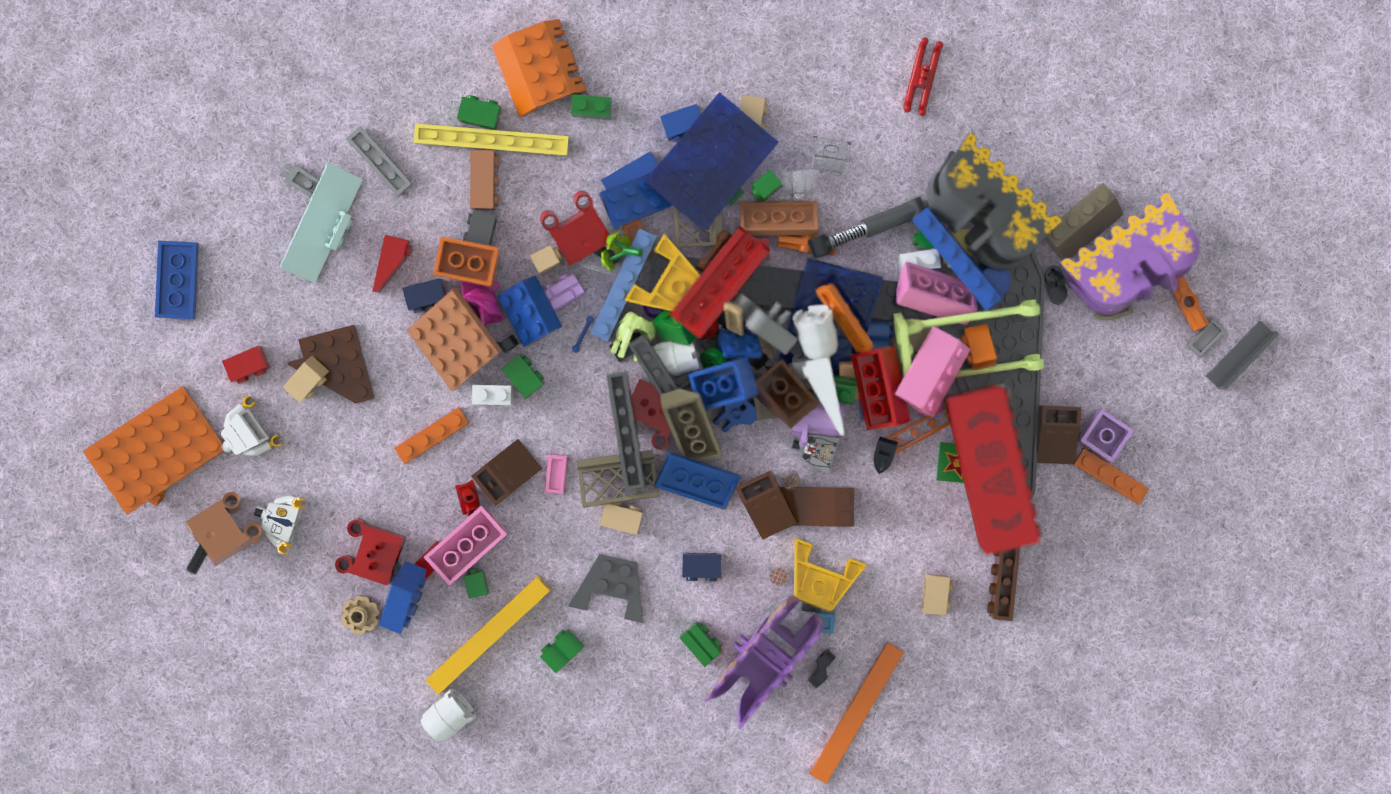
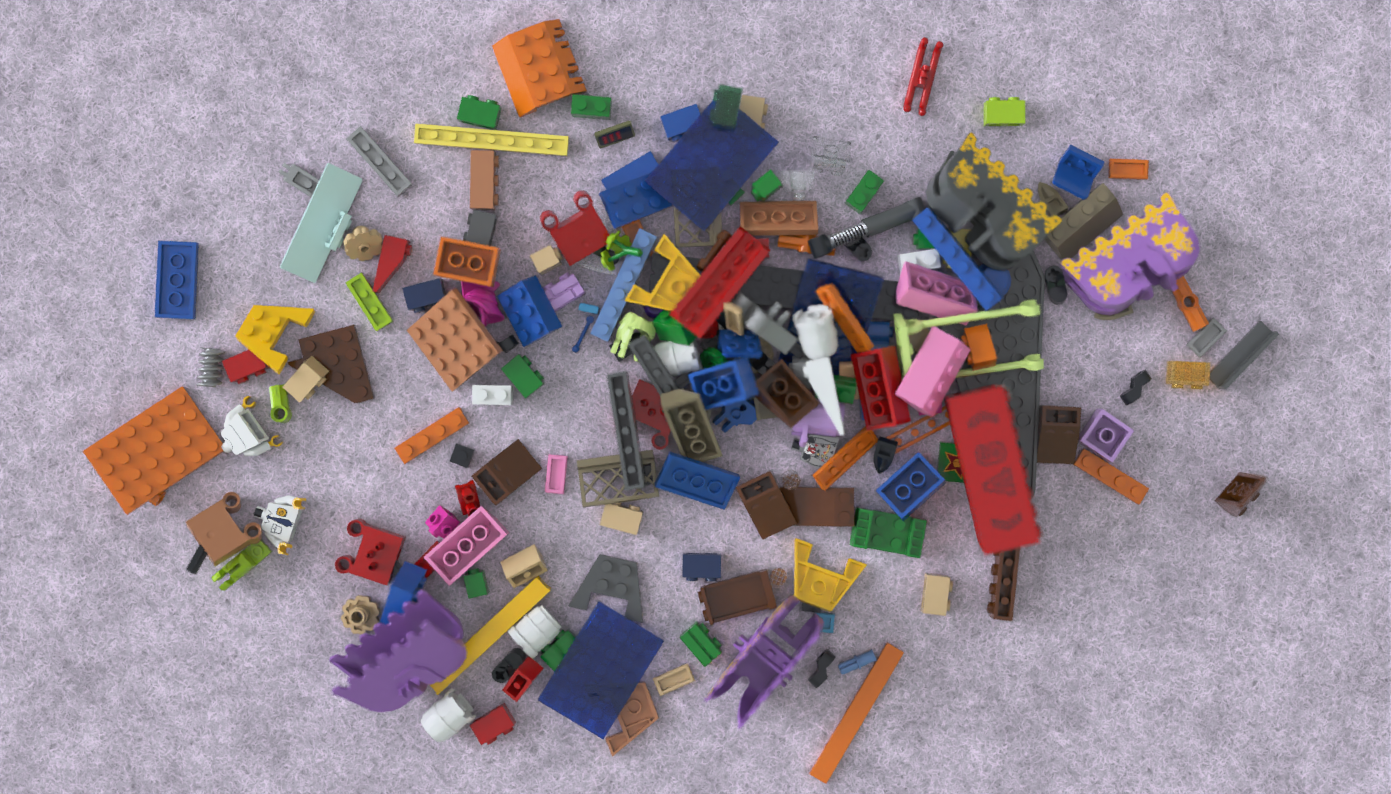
(210, 368): none -> light grey piece
(242, 564): none -> lime plate
(264, 328): none -> yellow wing
(279, 401): none -> lime piece
(363, 243): none -> tan plant
(369, 302): none -> lime plate
(402, 656): none -> medium lavender animal
(442, 522): none -> dark pink brick
(462, 455): none -> black plate
(492, 724): none -> red brick
(502, 671): none -> black piece
(522, 679): none -> red brick
(524, 566): none -> tan brick
(535, 630): none -> white piece
(589, 308): none -> dark azure tile
(600, 670): none -> clear blue plate
(614, 134): none -> slope
(634, 718): none -> nougat wing
(673, 679): none -> tan tile
(726, 107): none -> clear green brick
(737, 596): none -> reddish brown panel
(845, 458): none -> orange tile
(857, 662): none -> medium blue axle
(862, 251): none -> black piece
(864, 191): none -> green brick
(888, 532): none -> green plate
(911, 486): none -> blue brick
(1004, 112): none -> lime brick
(1053, 200): none -> dark tan plate
(1077, 171): none -> blue bracket
(1128, 169): none -> orange tile
(1136, 384): none -> black piece
(1188, 373): none -> clear yellow brick
(1240, 493): none -> reddish brown slope

